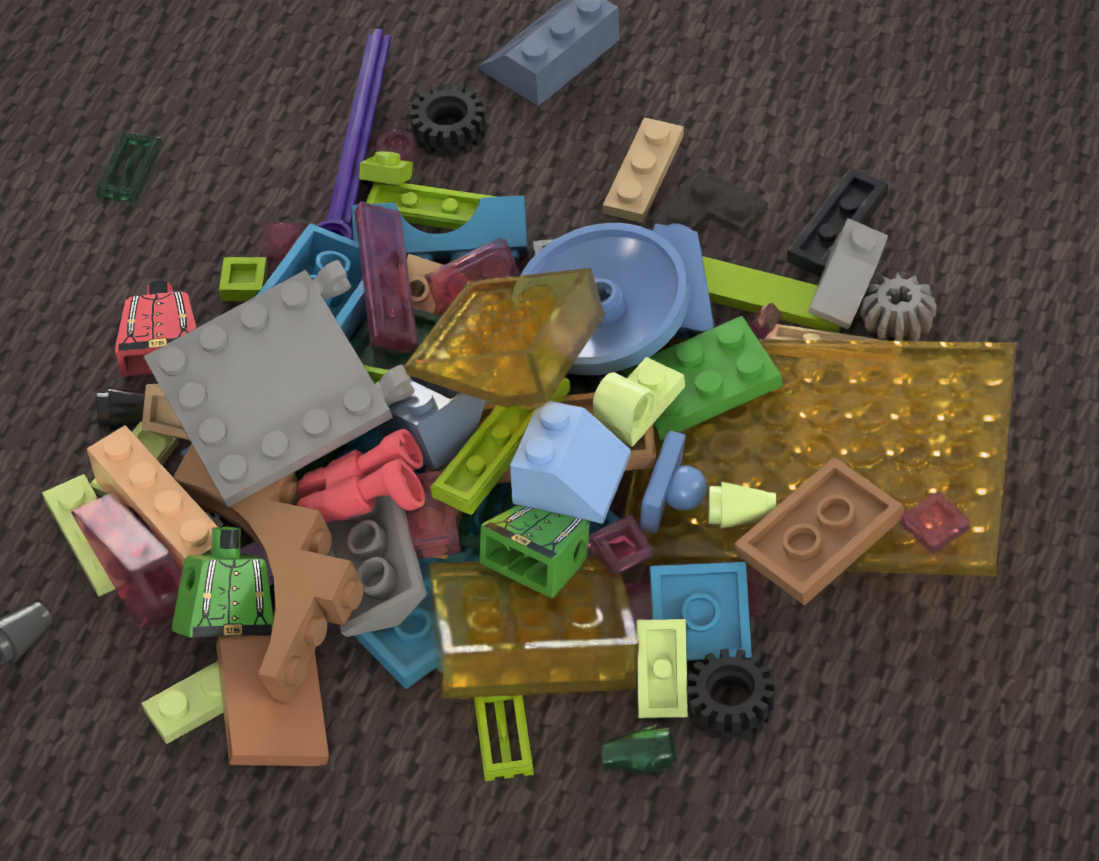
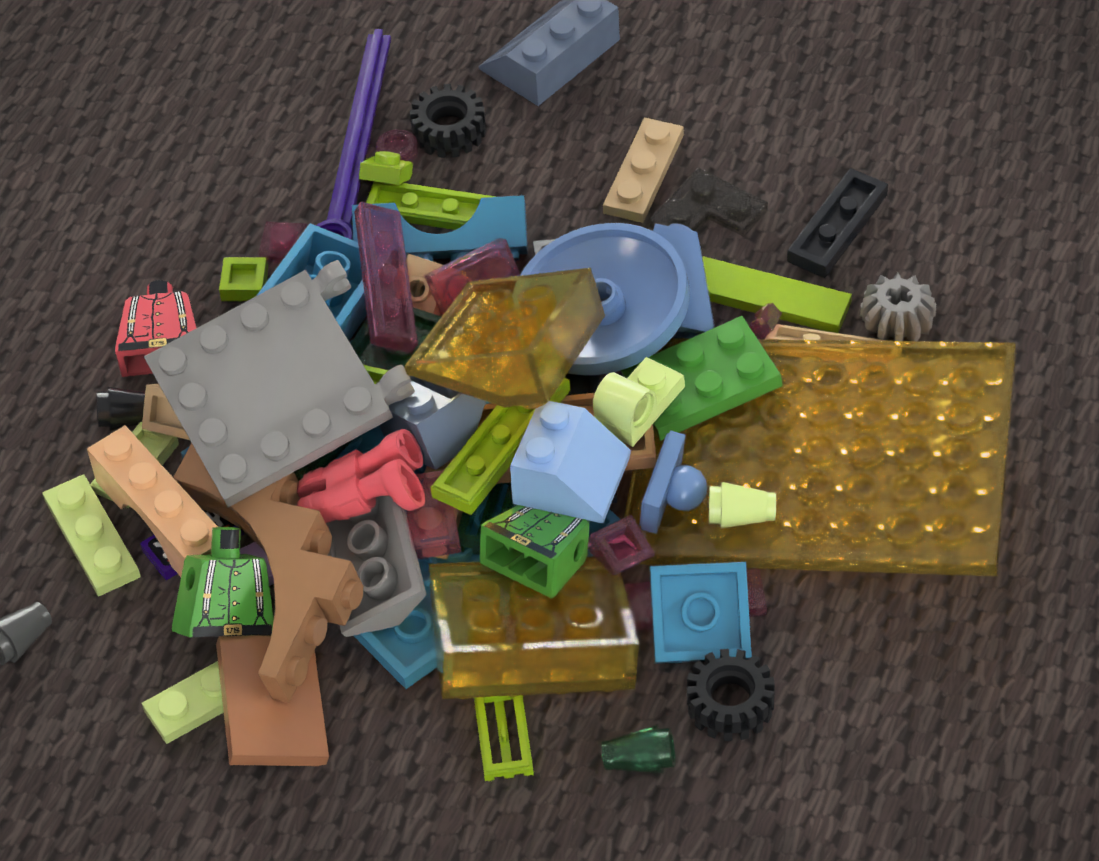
(121, 191): clear green tile -> none
(132, 558): clear pink slope -> none
(662, 668): yellowish green plate -> none
(819, 530): medium nougat plate -> none
(847, 273): light grey slope -> none
(935, 522): clear pink tile -> none

